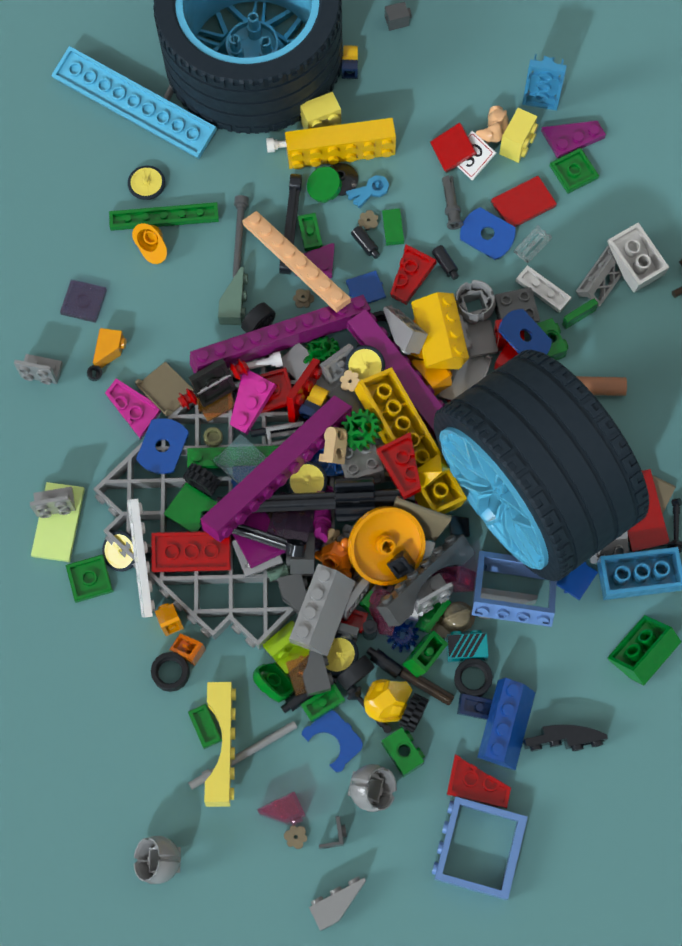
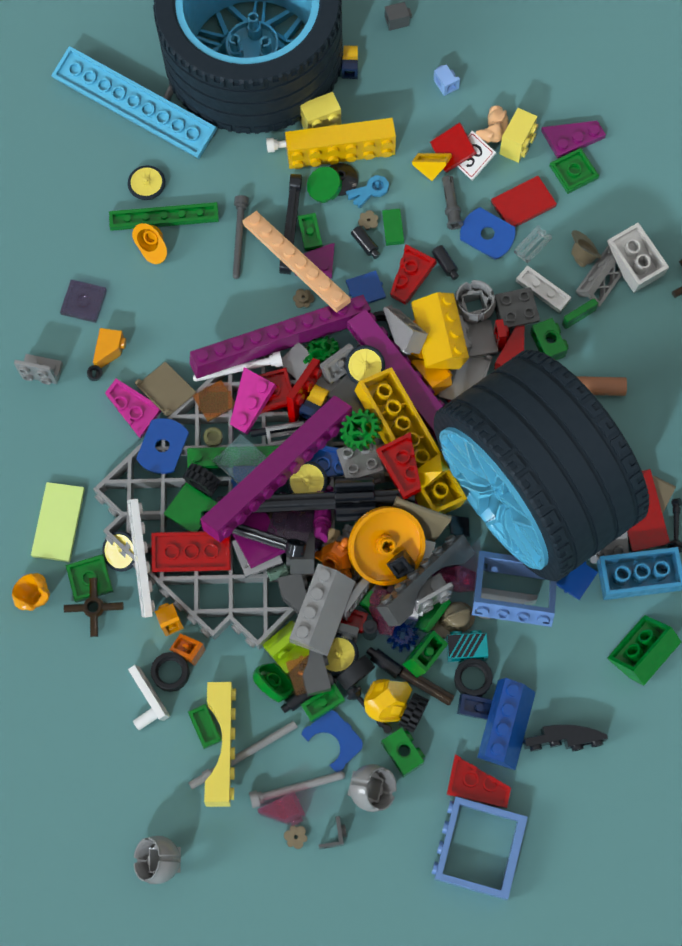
(30, 592): none -> light orange hair
(53, 502): light grey bracket -> none
(93, 615): none -> dark brown bar
(157, 708): none -> white piece
(212, 383): pearl dark grey plate -> none
(231, 302): sand green slope -> none
(258, 317): black tyre -> none
(258, 798): none -> light grey piece
(331, 909): light grey slope -> none
(335, 445): tan leg -> none
(349, 375): tan plant -> none
(431, 163): none -> yellow slope
(446, 79): none -> light blue brick
(520, 320): blue piece -> none
(544, 83): dark azure piece -> none
(583, 249): none -> dark tan piece

